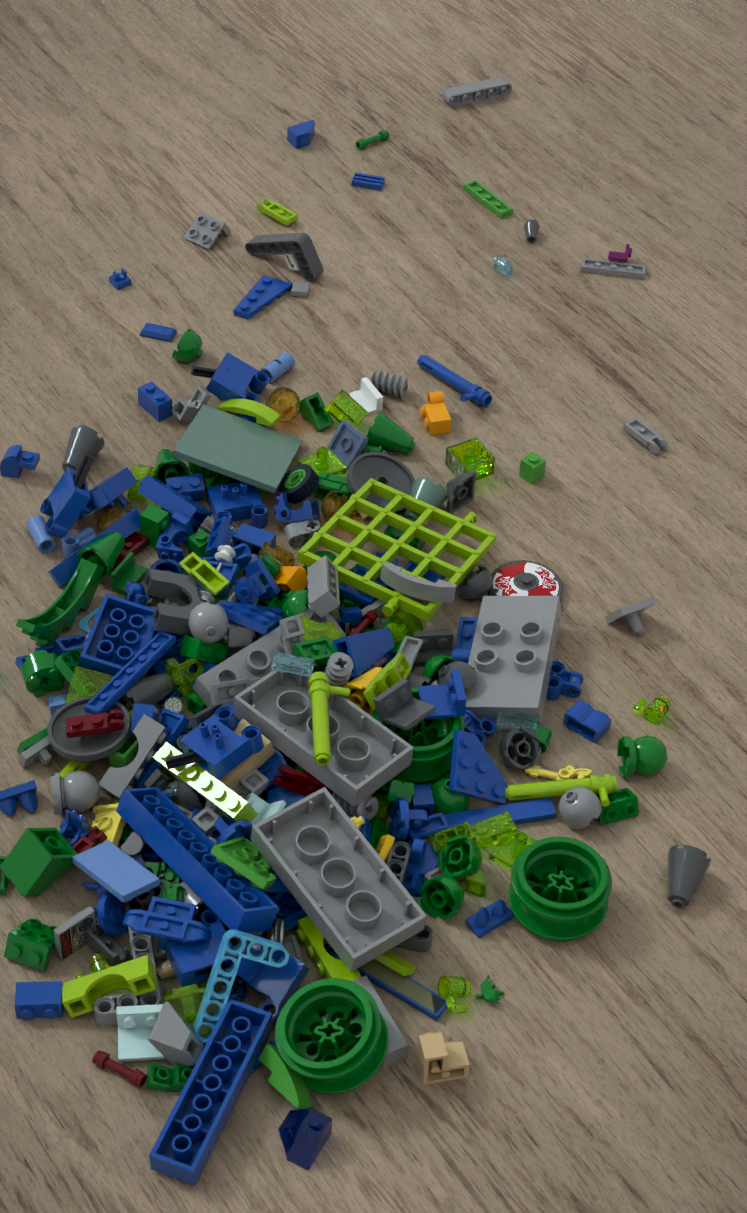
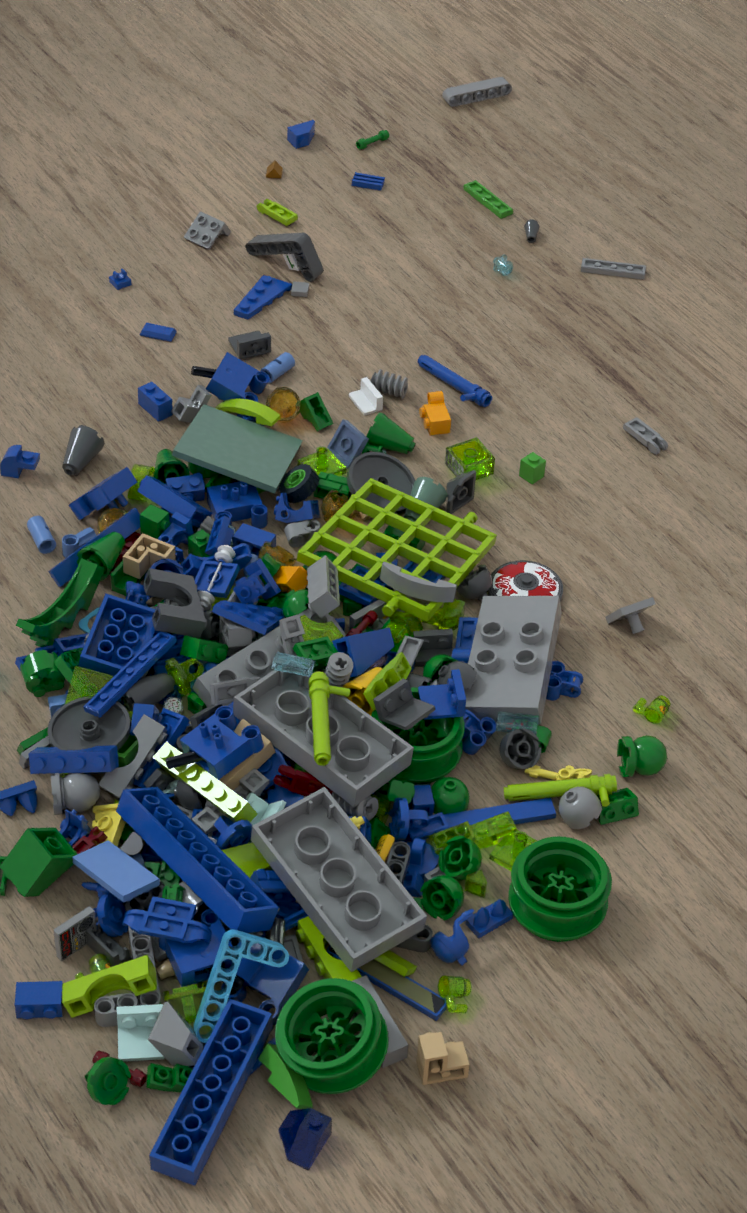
(31, 944): green bracket -> none
(53, 760): none -> blue arch
(68, 499): blue piece -> none
(94, 724): dark red hinge -> none
(108, 1081): none -> green tile
(144, 554): none -> tan brick
(188, 347): green cylinder -> none
(204, 574): lime slope -> none
(208, 622): light grey cylinder -> none
(245, 861): bright green plate -> none
(251, 344): none -> dark grey bracket
(274, 170): none -> pearl gold slope
(346, 408): clear neon green brick -> none
(350, 614): blue slope -> none
(448, 616): none -> clear neon green brick
(453, 947): none -> blue hair
(474, 771): blue plate -> none
(488, 992): green piece -> none
(587, 721): blue brick -> none
(618, 256): magenta bracket -> none
(685, 873): dark grey cone -> none

